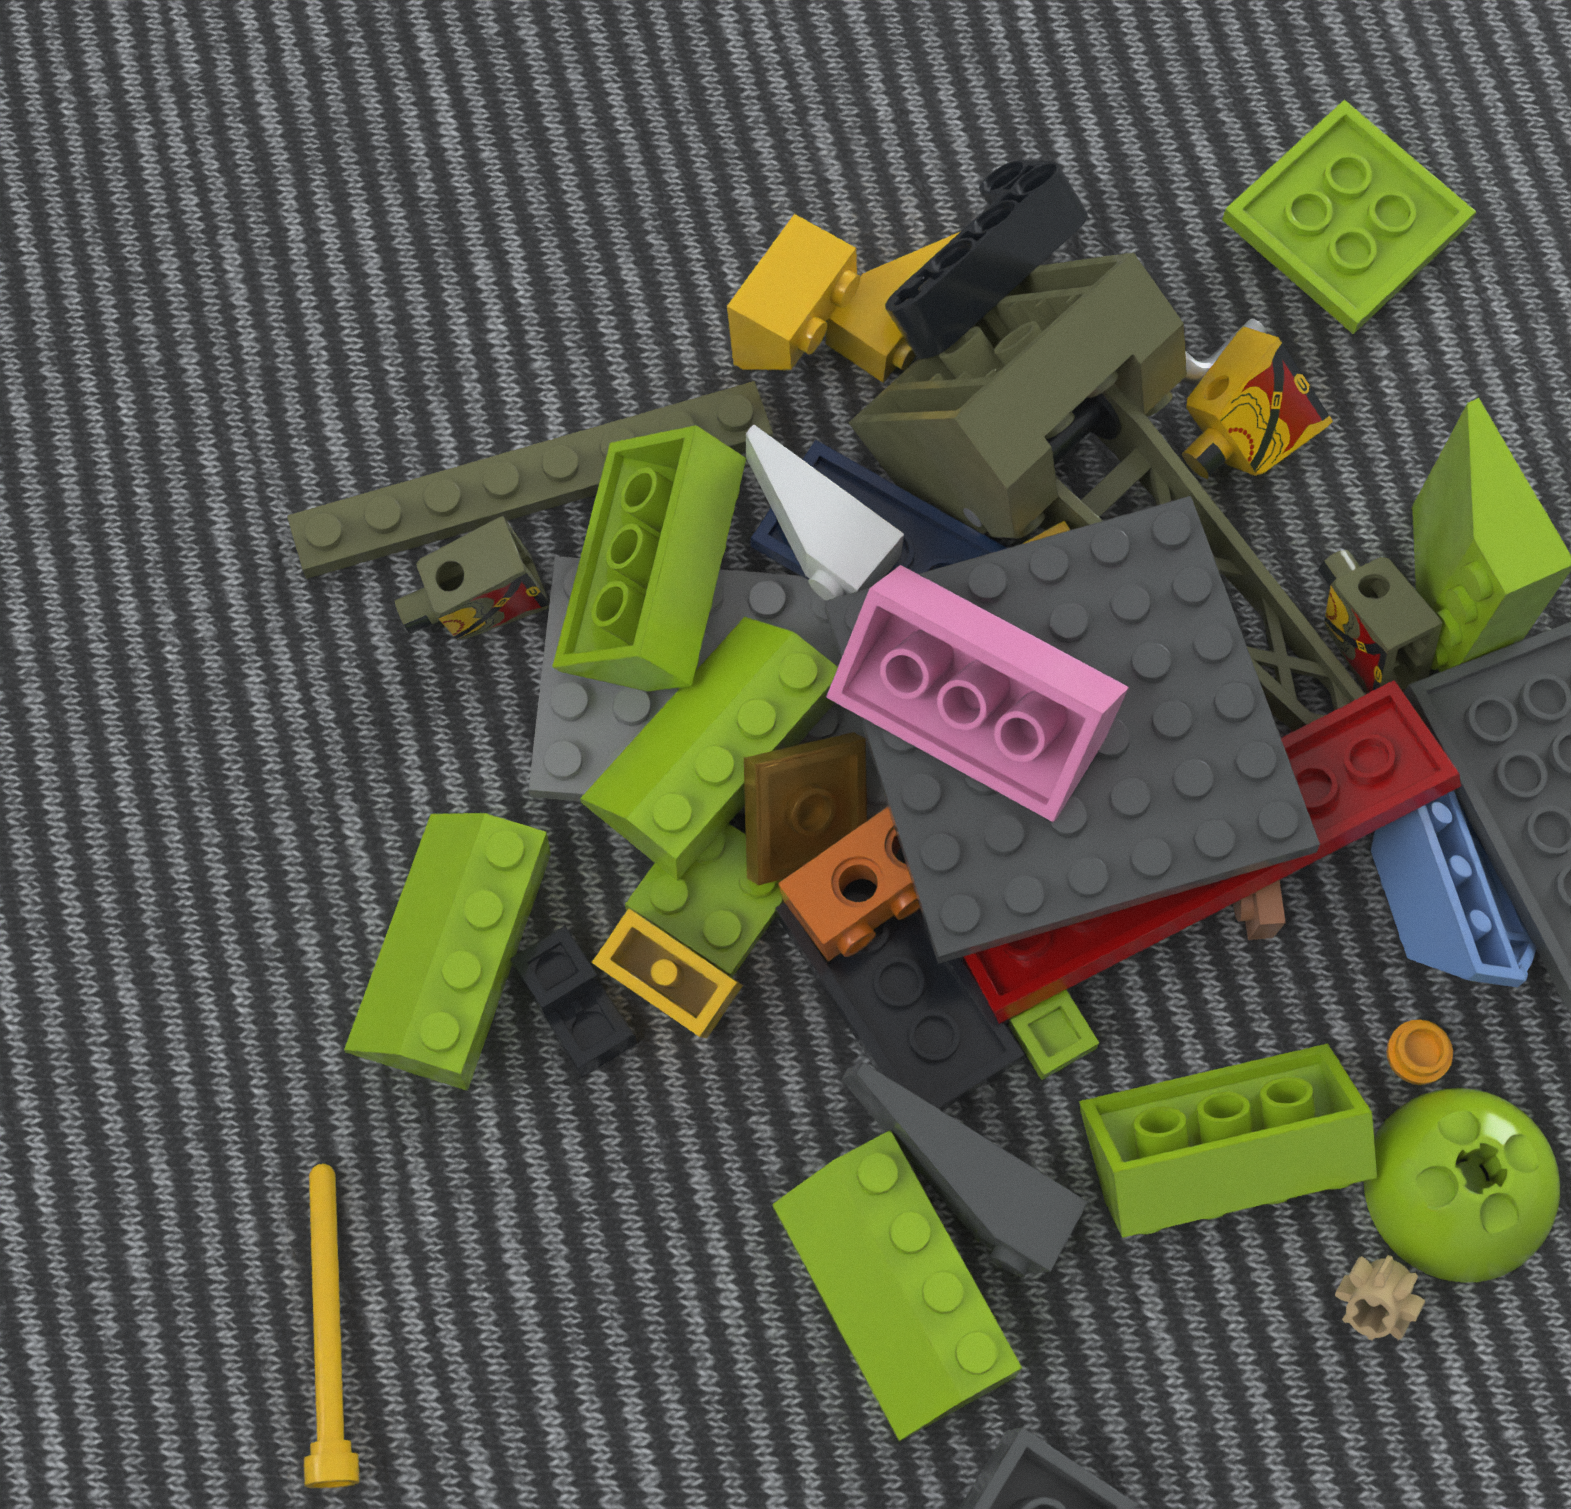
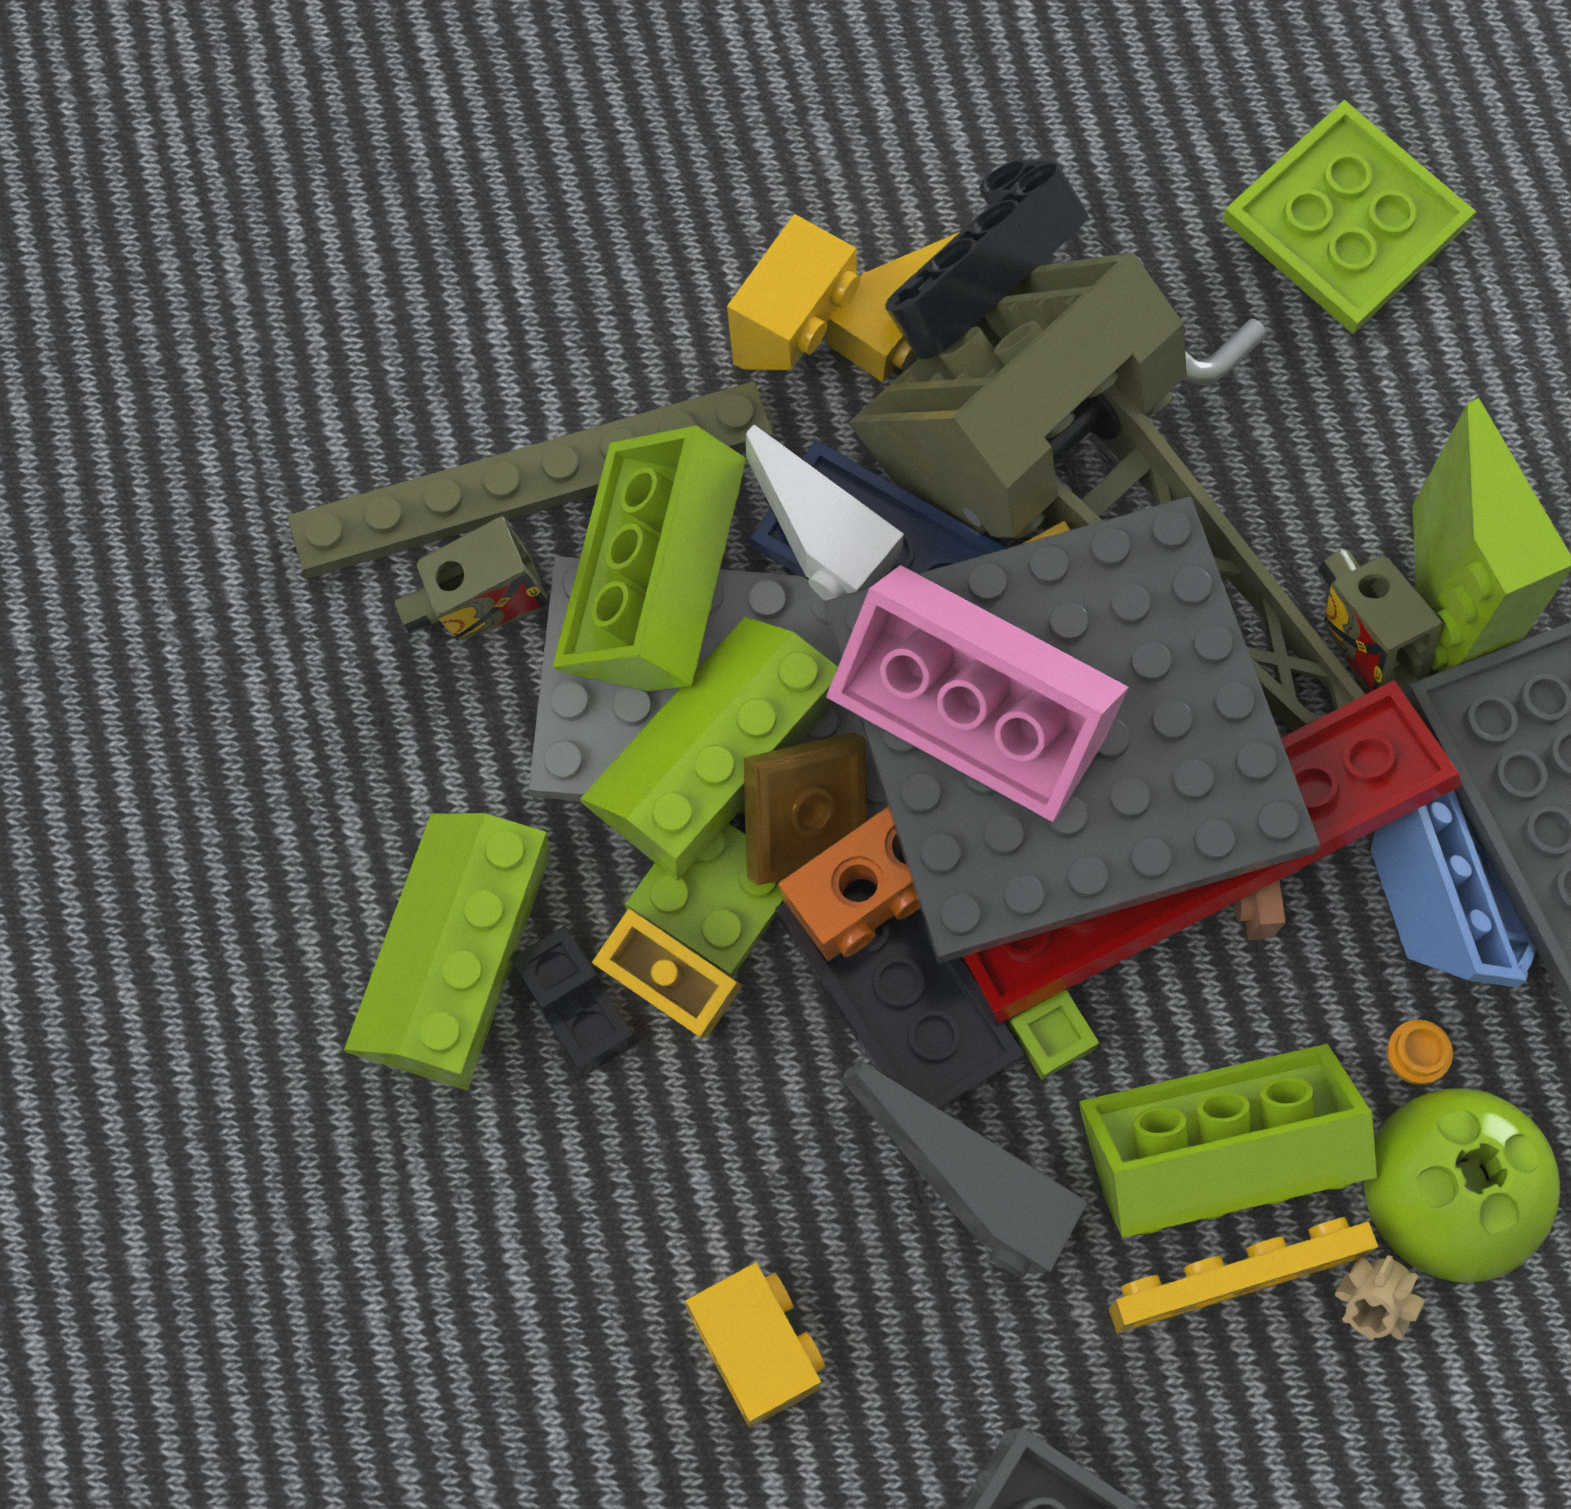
(331, 1457): yellow piece -> none
(755, 1344): none -> yellow brick
(896, 1286): lime slope -> none
(1252, 407): torso -> none
(1268, 1265): none -> yellow plate

